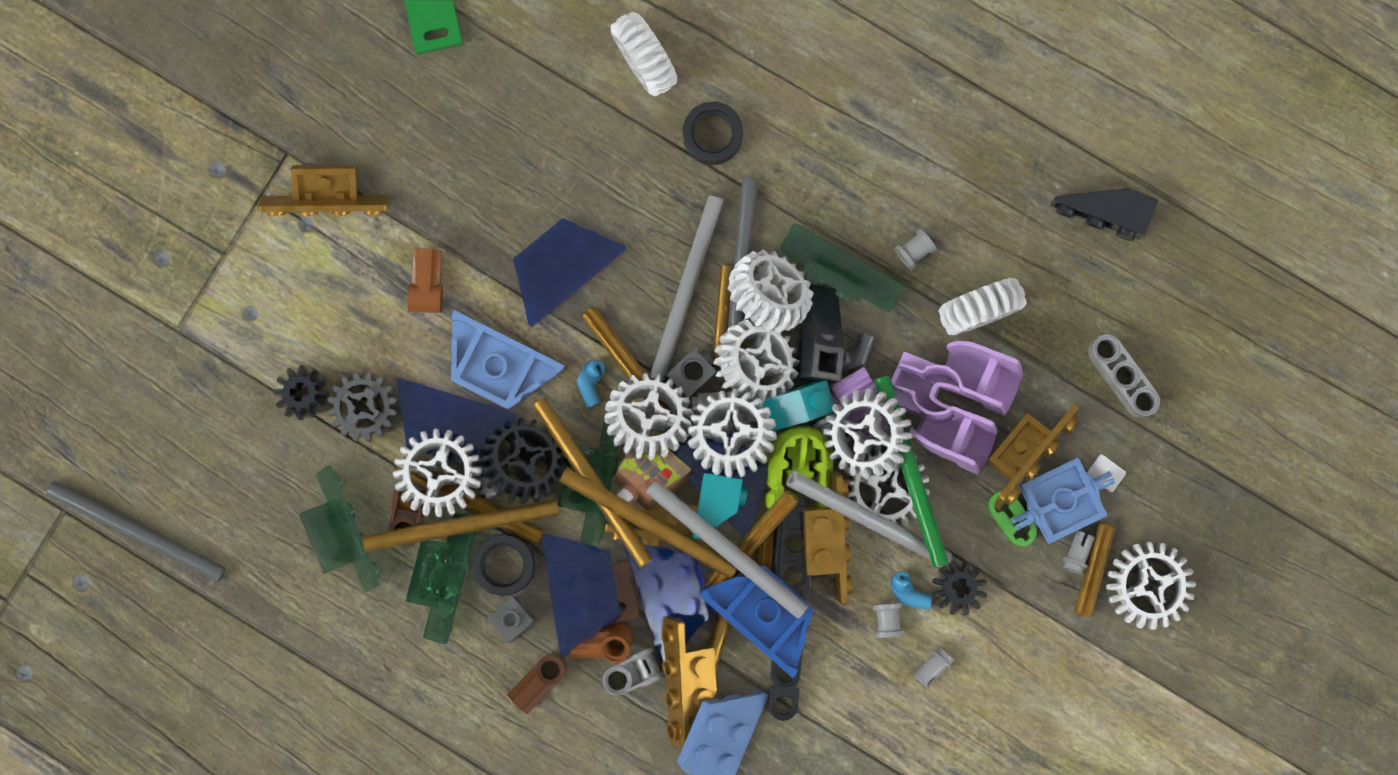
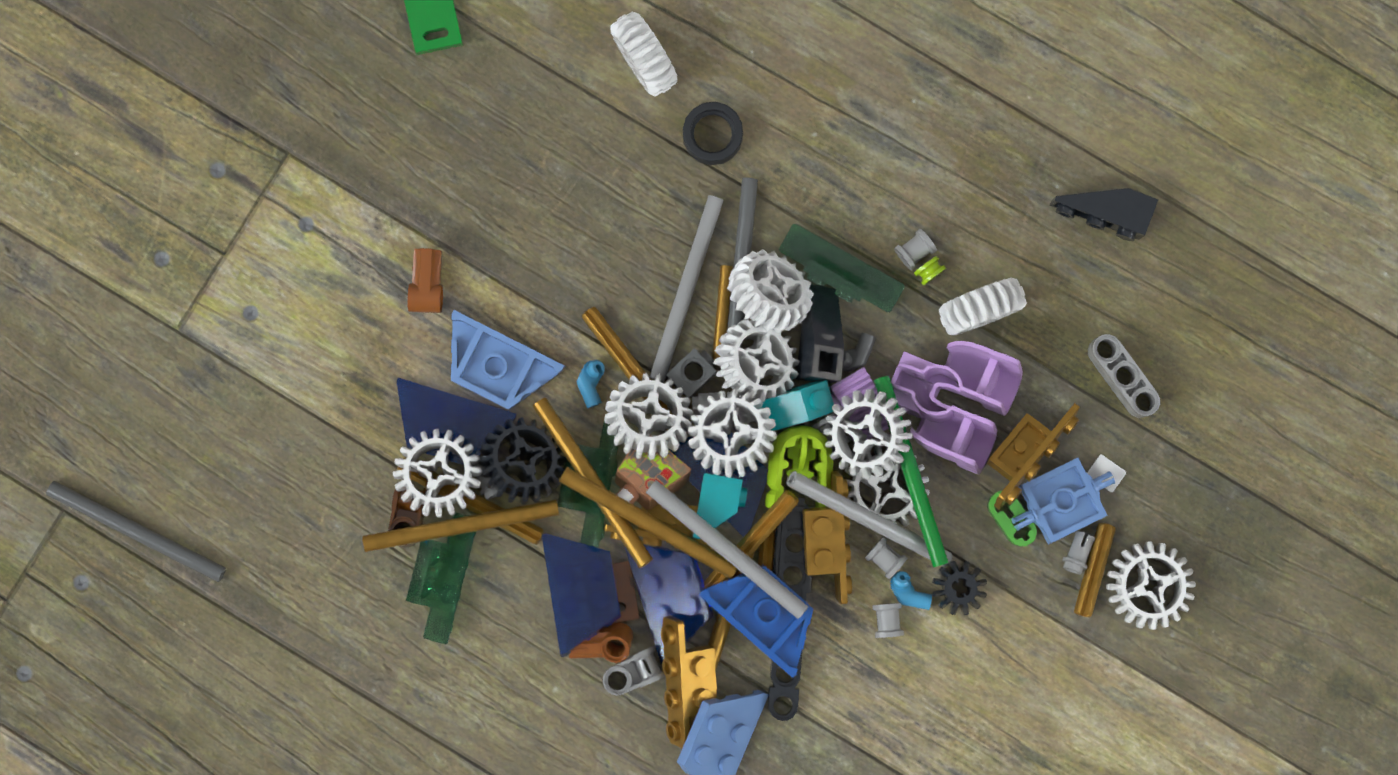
(308, 401): black gear -> none
(324, 190): pearl gold bracket -> none
(335, 534): clear green bracket -> none
(353, 419): dark grey gear -> none
(480, 558): black tyre -> none
(511, 619): dark grey brick -> none
(536, 684): reddish brown piece -> none
(560, 265): clear blue wing -> none
(886, 558): none -> light grey bush
(930, 270): none -> lime bush
(933, 667): light grey pin -> none

